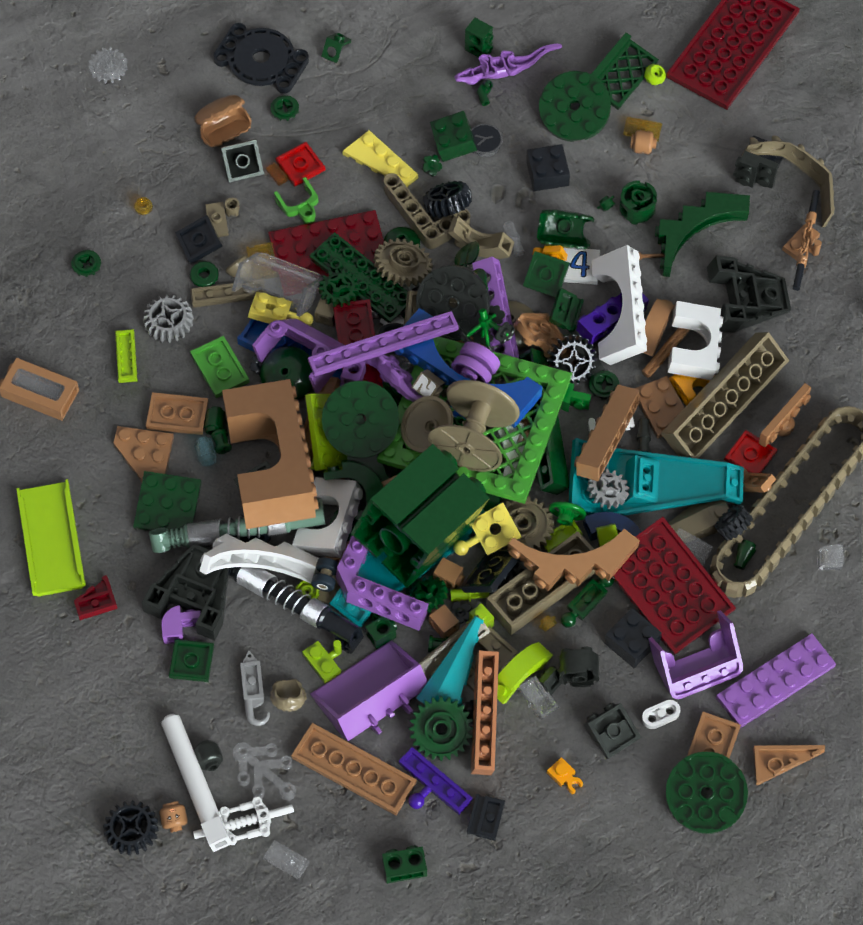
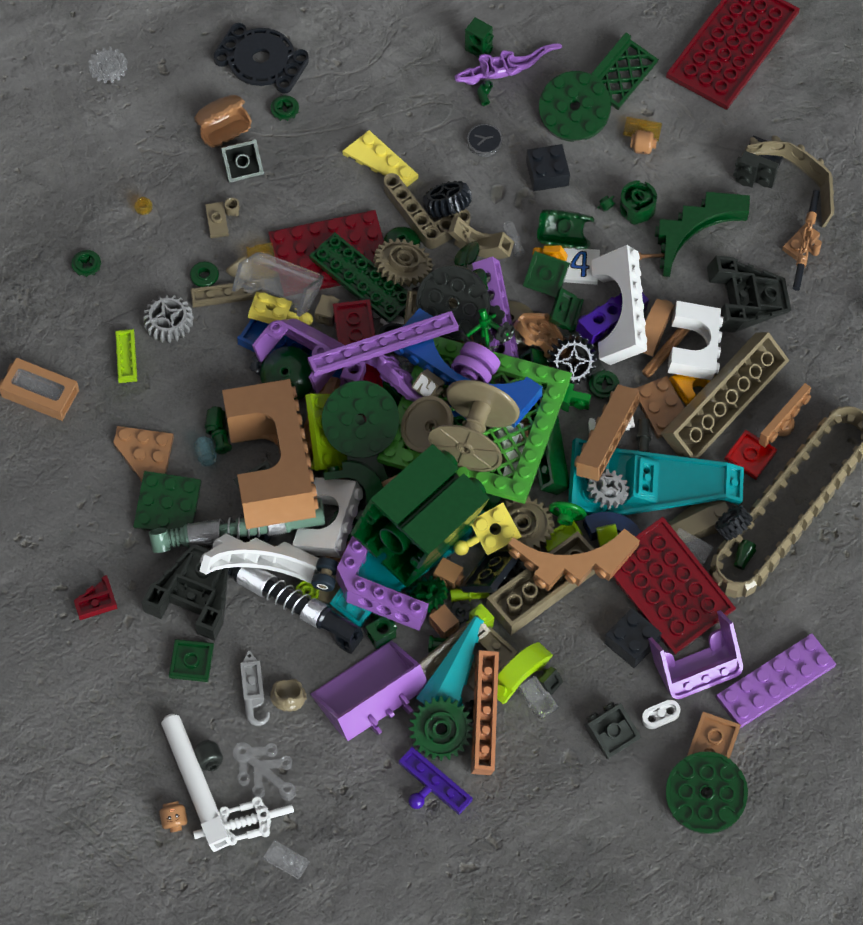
(51, 539): lime ladder -> none
(136, 821): black gear -> none
(175, 620): medium lavender brick -> none
(177, 413): medium nougat plate -> none
(199, 239): black plate -> none
(219, 366): bright green plate -> none
(277, 174): clear orange piece -> none
(300, 163): red plate -> none
(305, 209): bright green piece -> none
(322, 661): lime plate -> none
(337, 41): dark green bracket -> none
(339, 288): dark green gear -> none
(354, 769): medium nougat plate -> none
(405, 870): dark green brick -> none
(431, 165): dark green plant -> none
(453, 136): dark green brick -> none
(486, 817): black plate -> none
(547, 623): clear yellow plate -> none
(563, 773): light orange plate -> none
(579, 666): pearl dark grey brick -> none
(585, 601): dark green plate -> none
(651, 77): lime plate -> none
(757, 482): medium nougat plate -> none
(777, 759): medium nougat wing -> none
(830, 557): clear brick -> none

